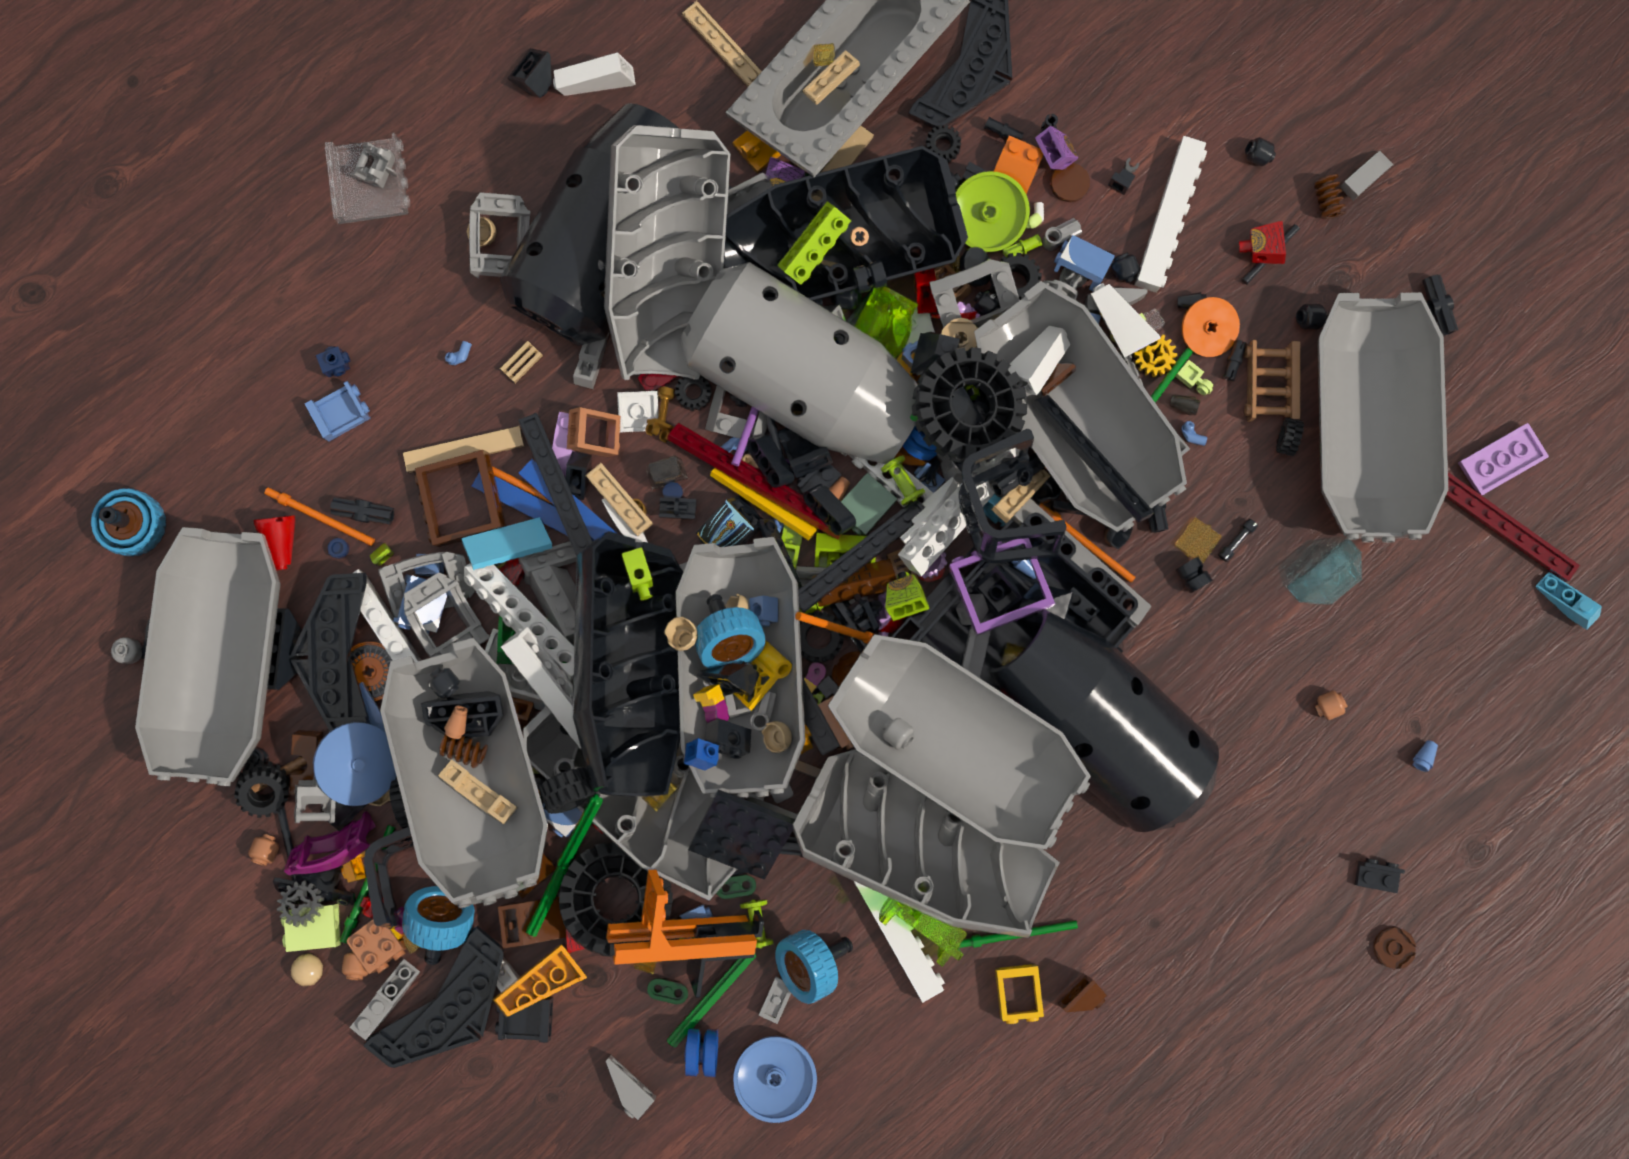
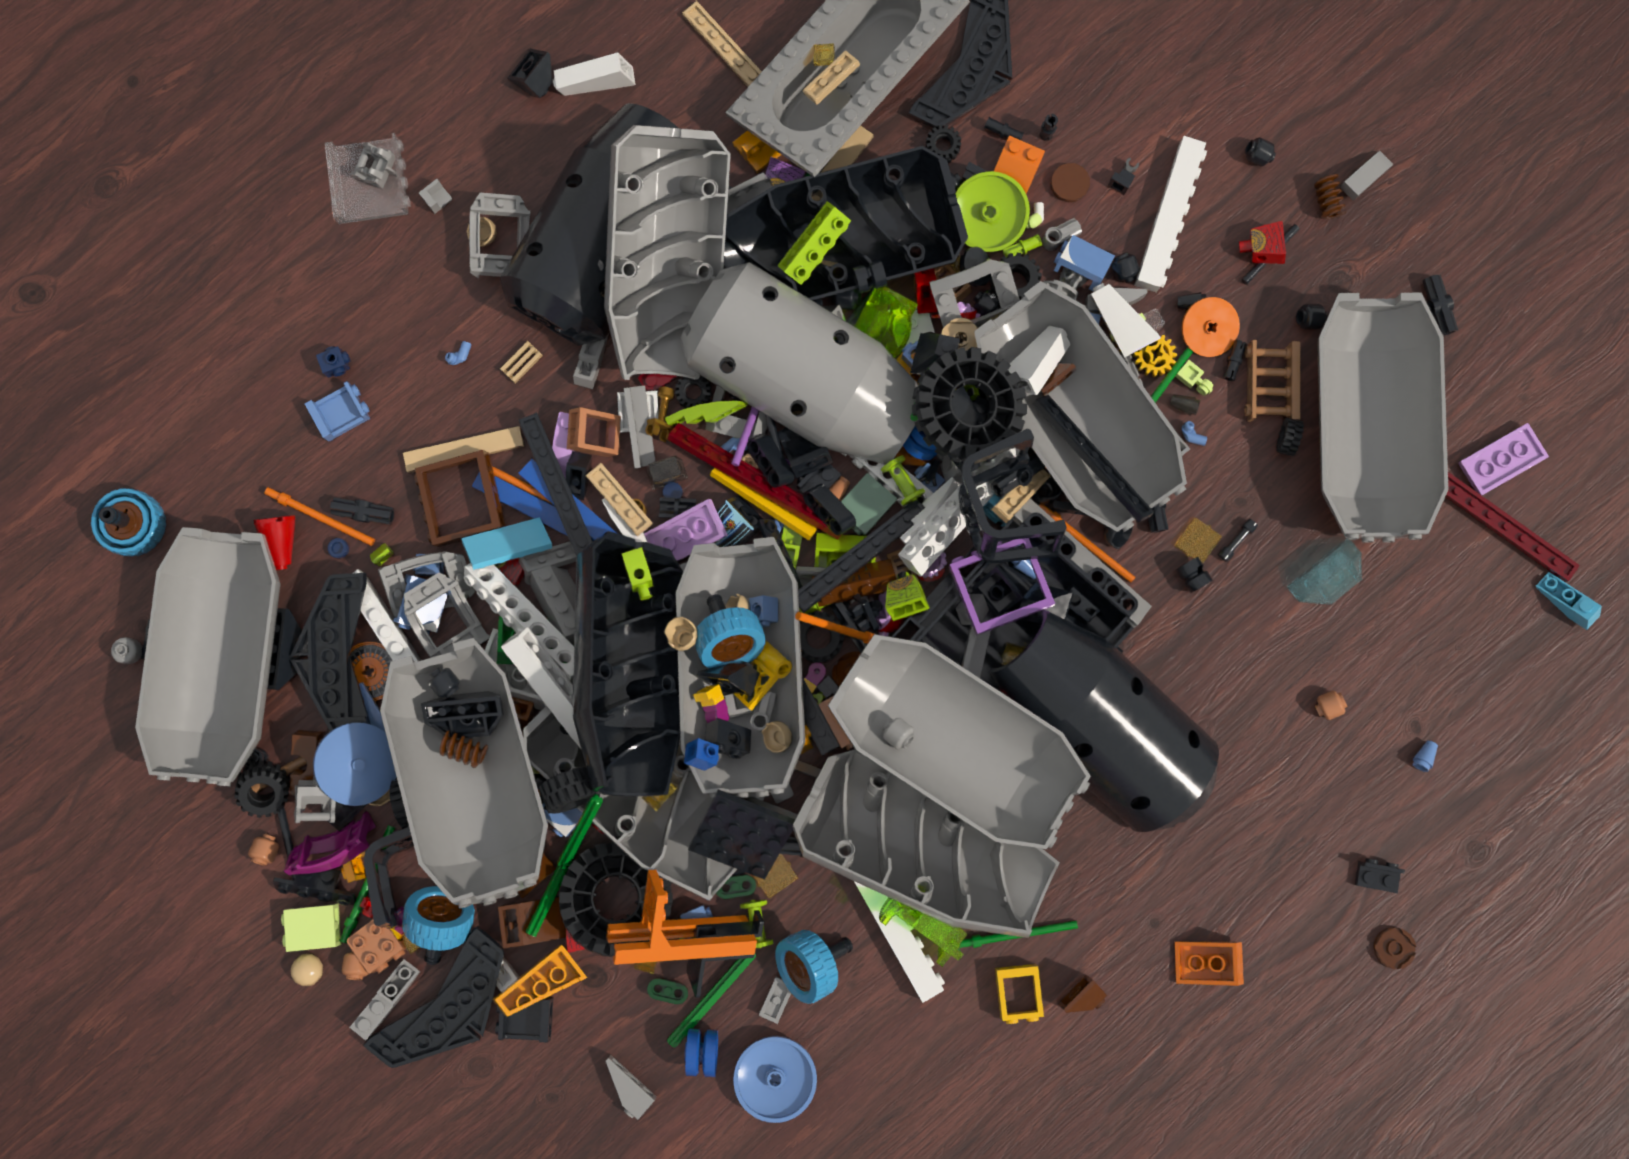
(297, 895): dark grey gear -> none
(435, 196): none -> light grey panel
(457, 723): nougat cone -> none
(477, 792): tan slope -> none
(637, 416): none -> light grey fence
(690, 528): none -> lavender plate
(709, 412): none -> lime slope
(778, 877): none -> clear yellow piece
(853, 236): light nougat bush -> none
(1058, 152): medium lavender torso -> none
(1209, 963): none -> orange slope

